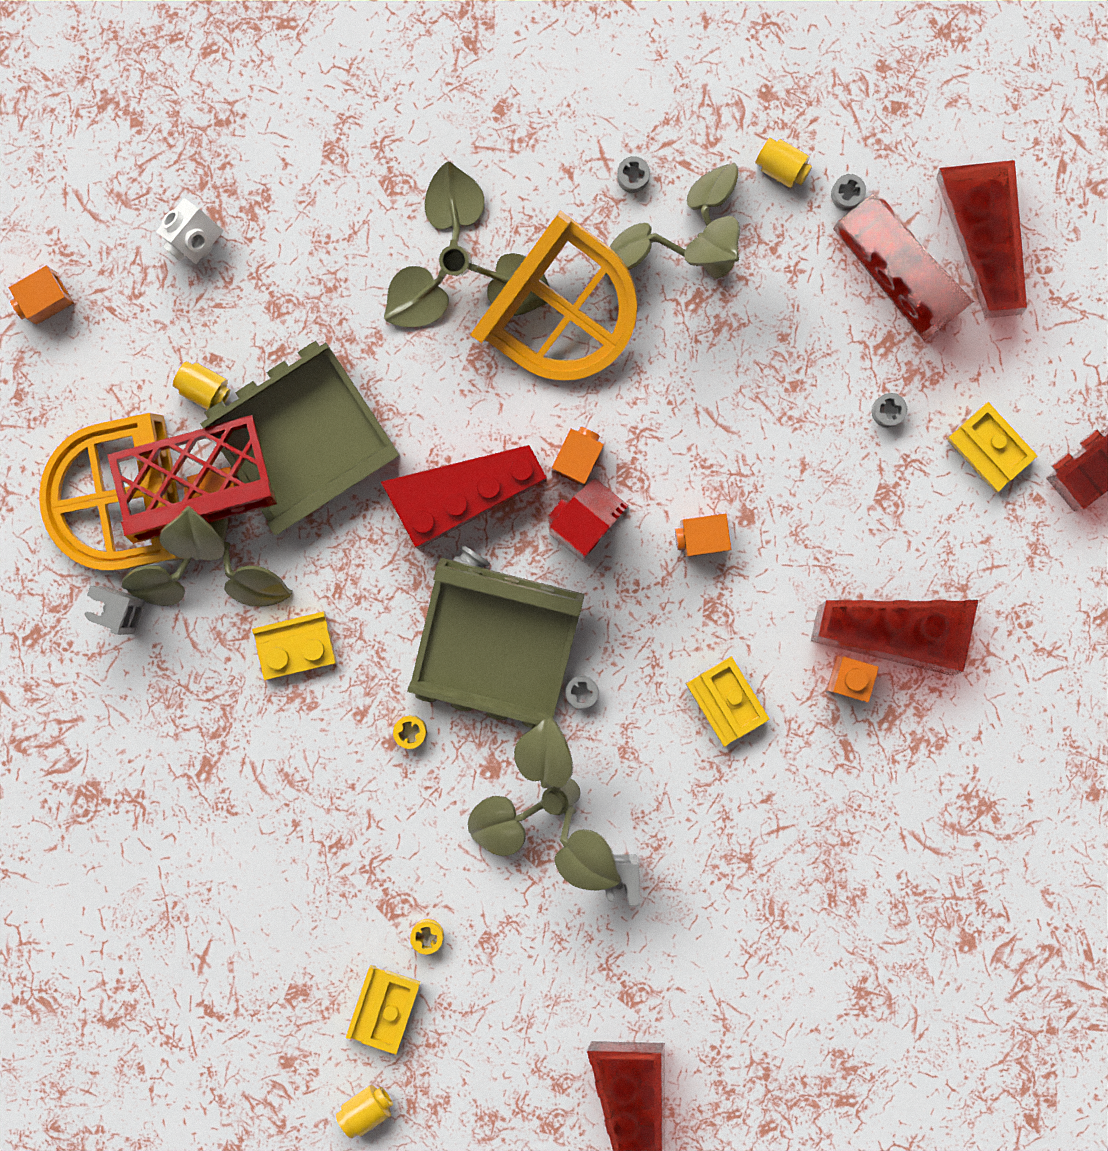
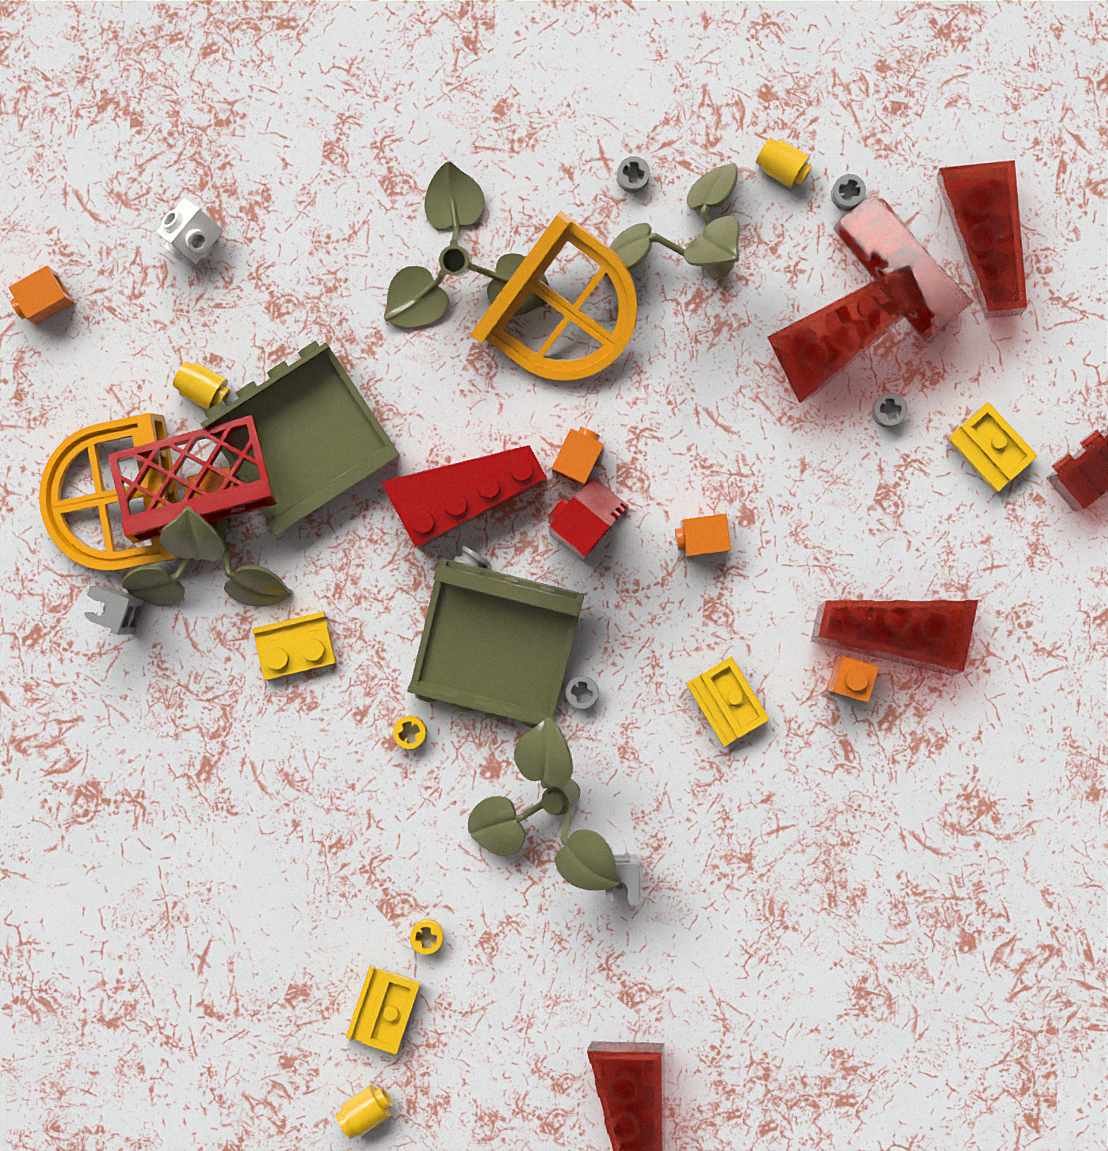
(833, 337): none -> clear red wedge

